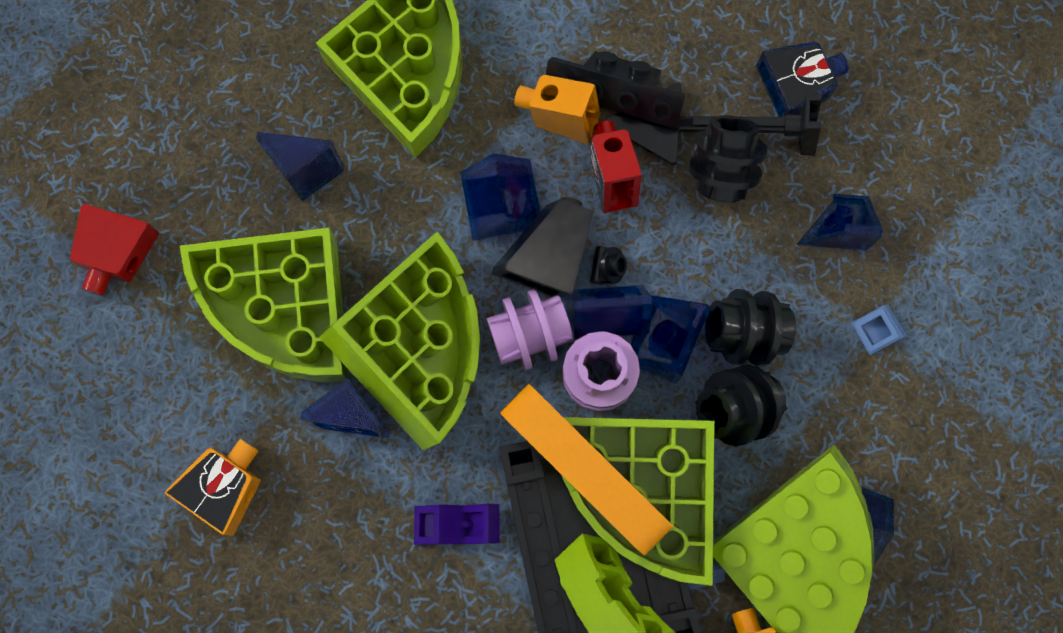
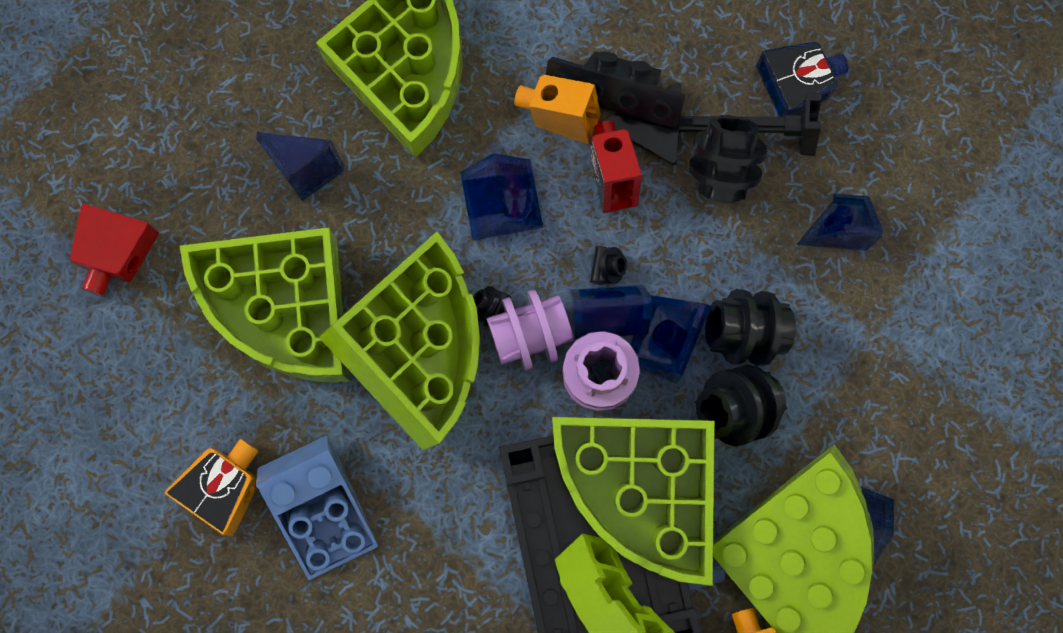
(316, 507): none -> medium blue slope
(345, 411): clear blue slope -> none
(456, 524): dark purple slope -> none
(489, 303): none -> black plate
(549, 249): black slope -> none
(586, 469): light orange beam -> none
(879, 329): medium blue slope -> none

